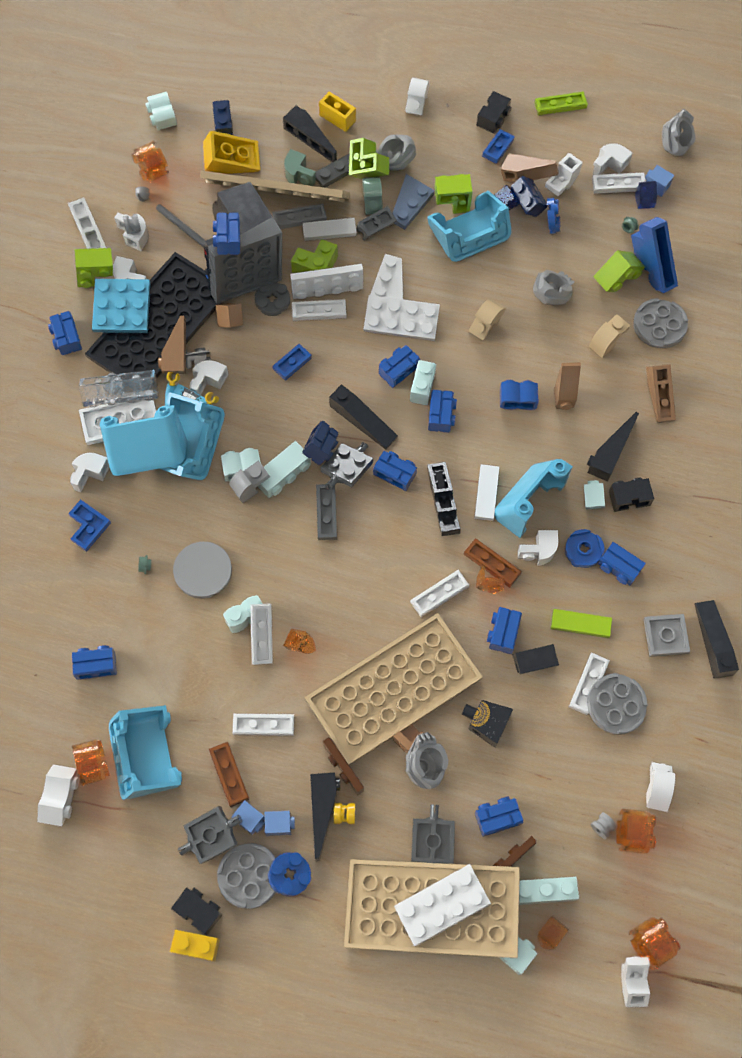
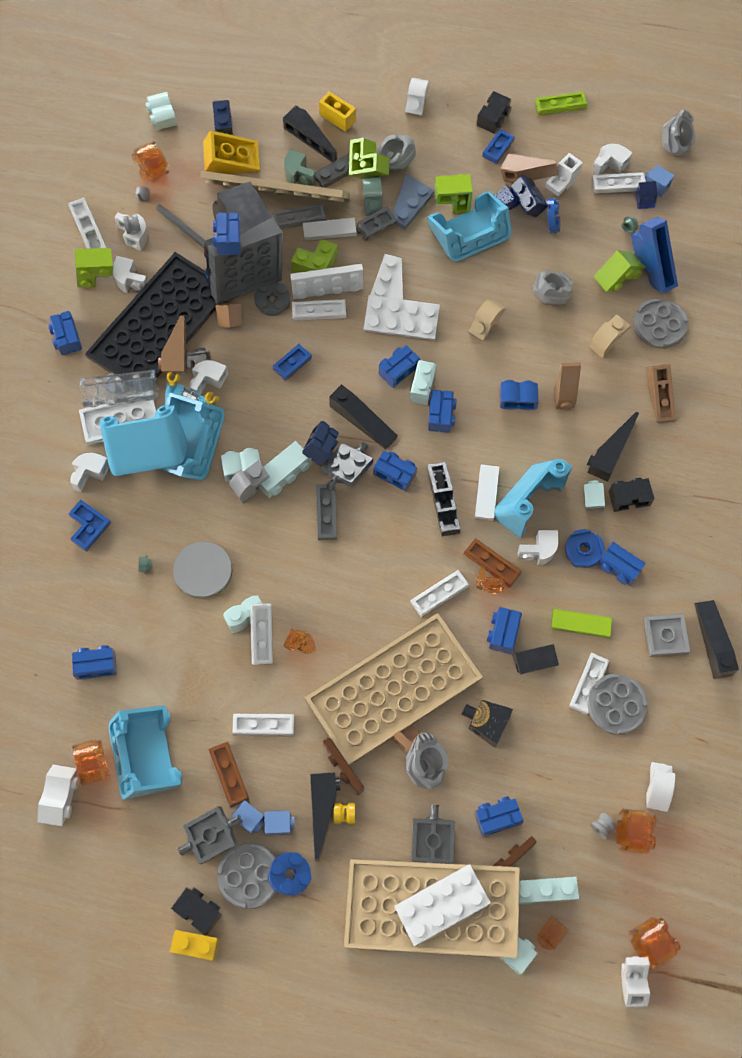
(121, 305): medium azure plate -> none

